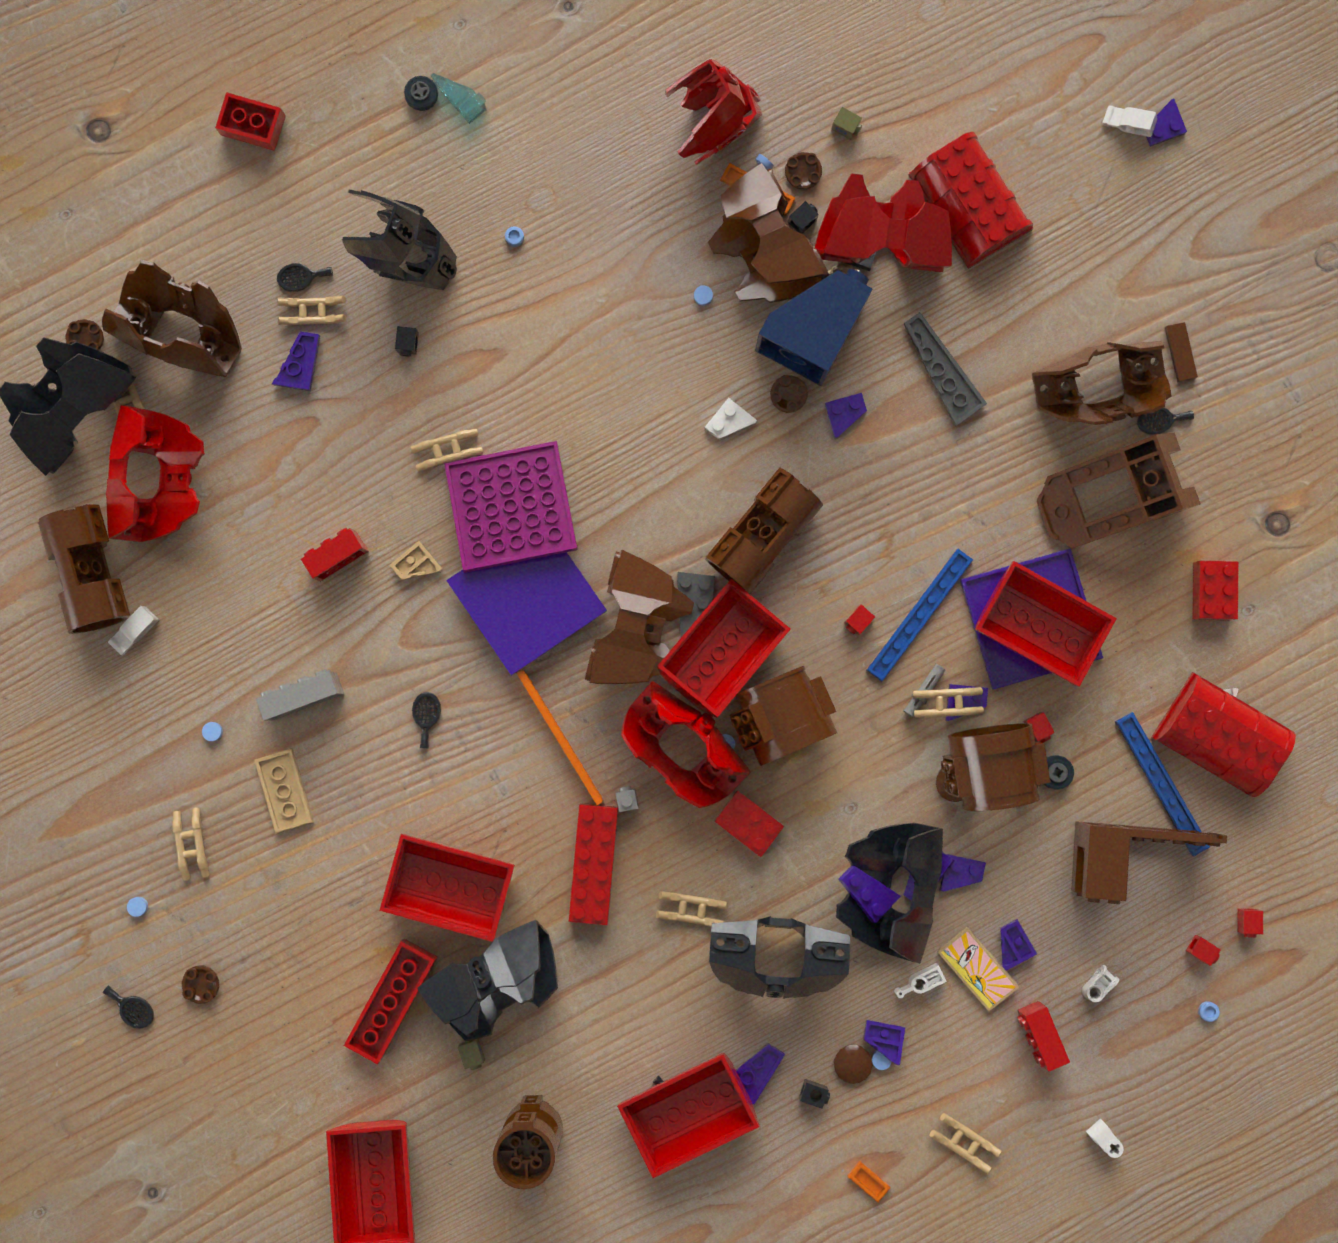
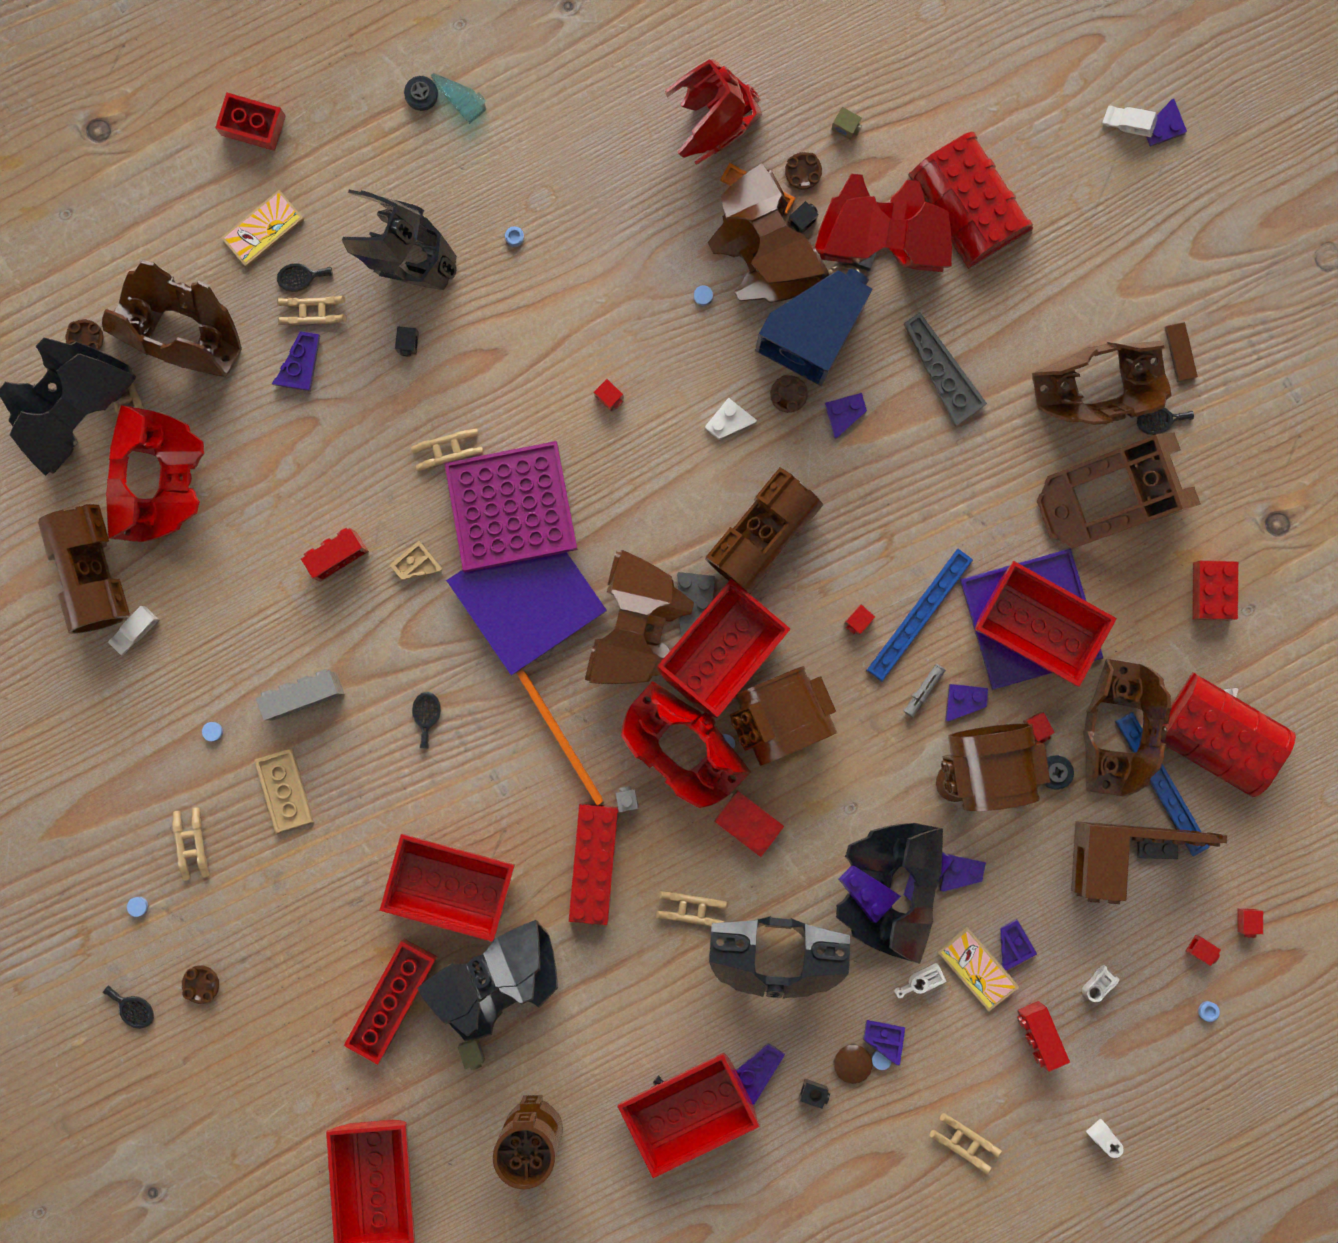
(262, 228): none -> tile
(609, 395): none -> red brick
(766, 163): light blue tile -> none
(869, 1181): orange tile -> none
(940, 711): tan piece -> none
(1142, 690): none -> reddish brown piece
(1153, 850): none -> black plate

